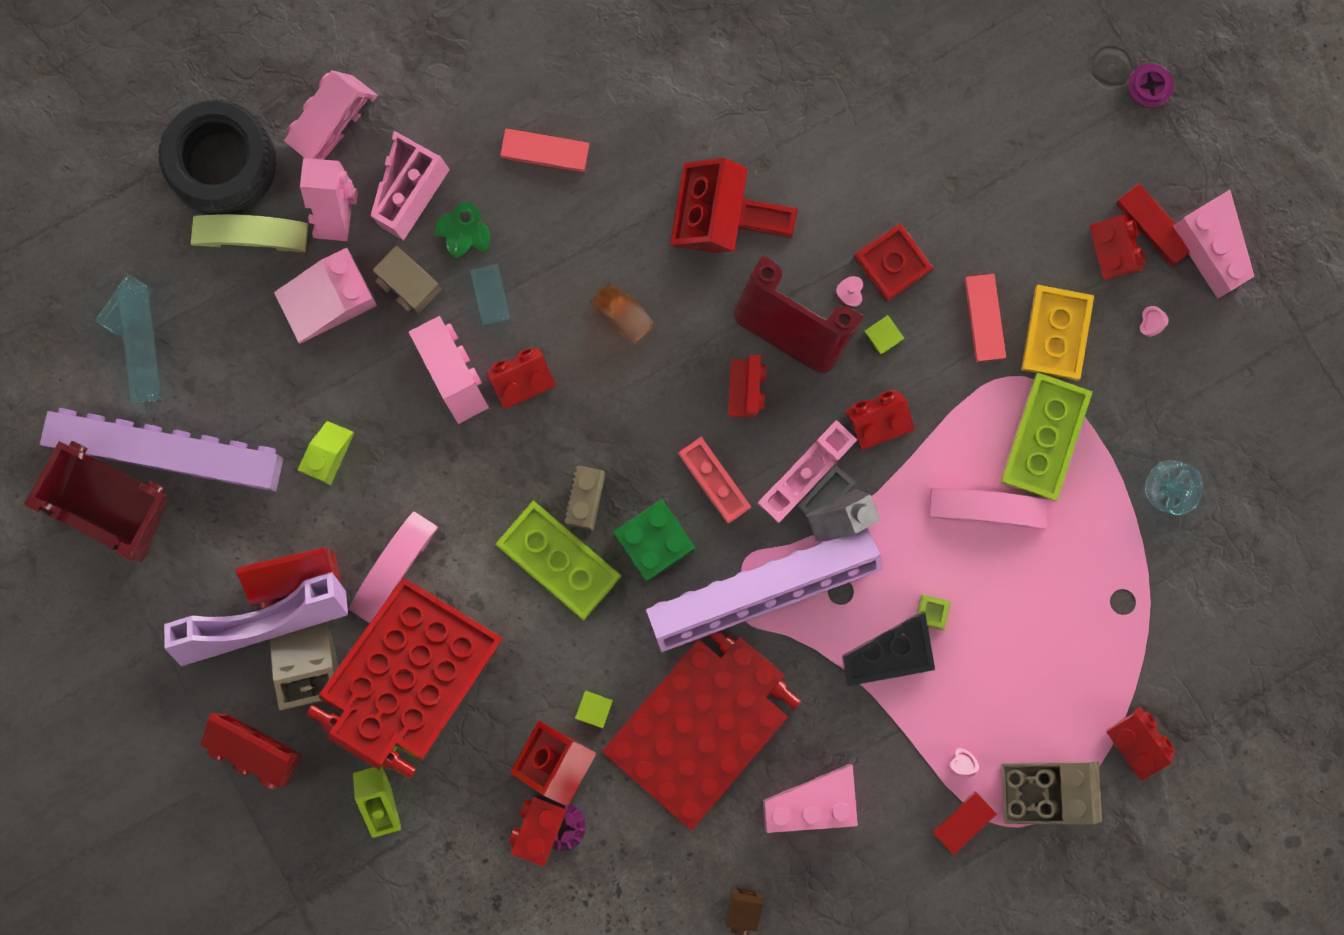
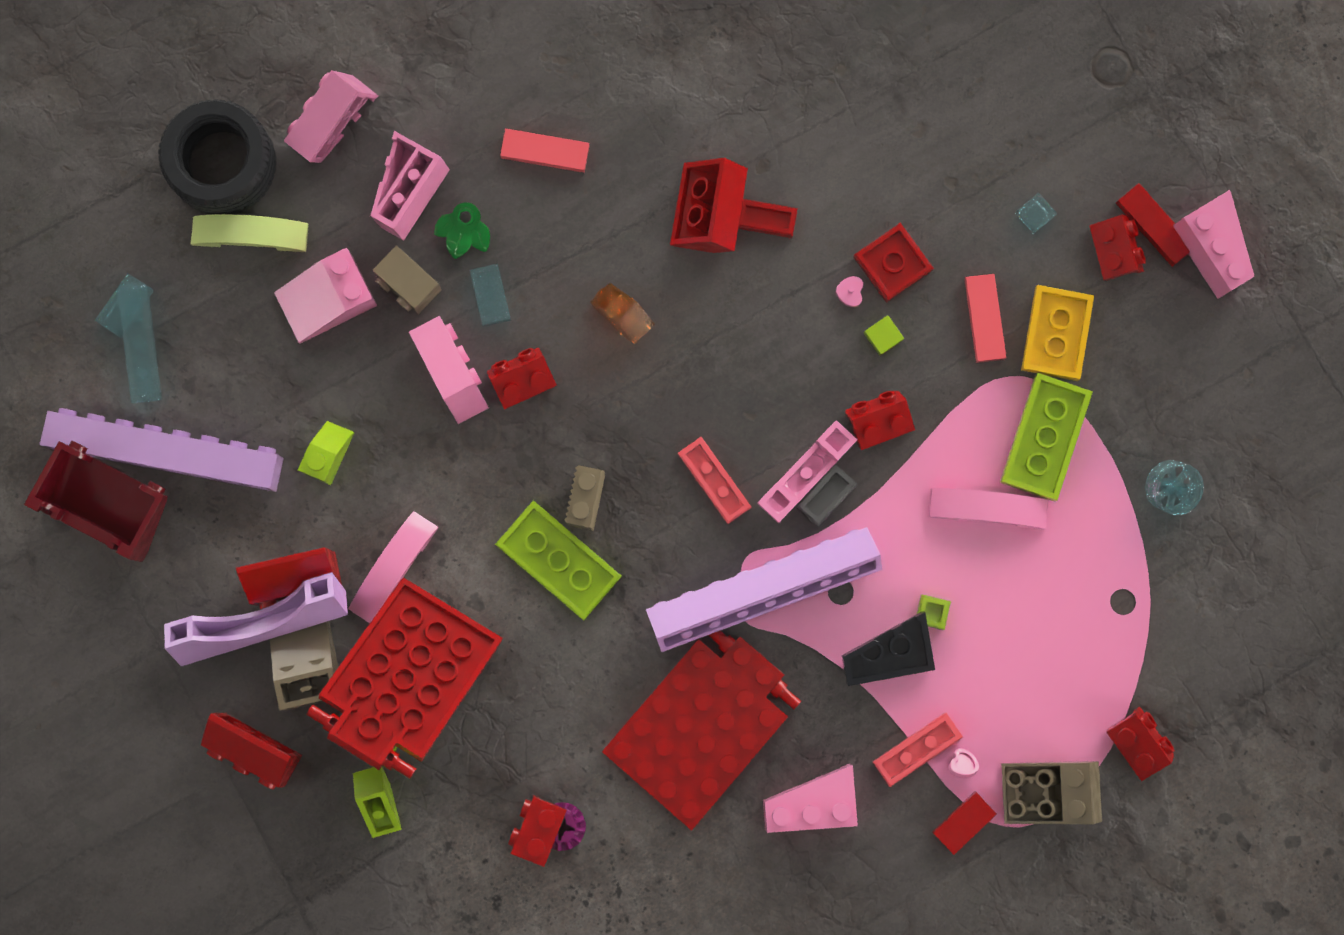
(330, 196): bright pink wedge -> none
(553, 763): red slope -> none
(594, 709): lime tile -> none
(654, 540): green brick -> none
(744, 387): red bracket -> none
(744, 910): reddish brown slope -> none
(790, 325): dark red windscreen -> none
(843, 516): flat silver slope -> none
(917, 749): none -> coral tile
(1036, 213): none -> clear light blue tile
(1153, 321): bright pink piece -> none
(1157, 75): magenta gear -> none

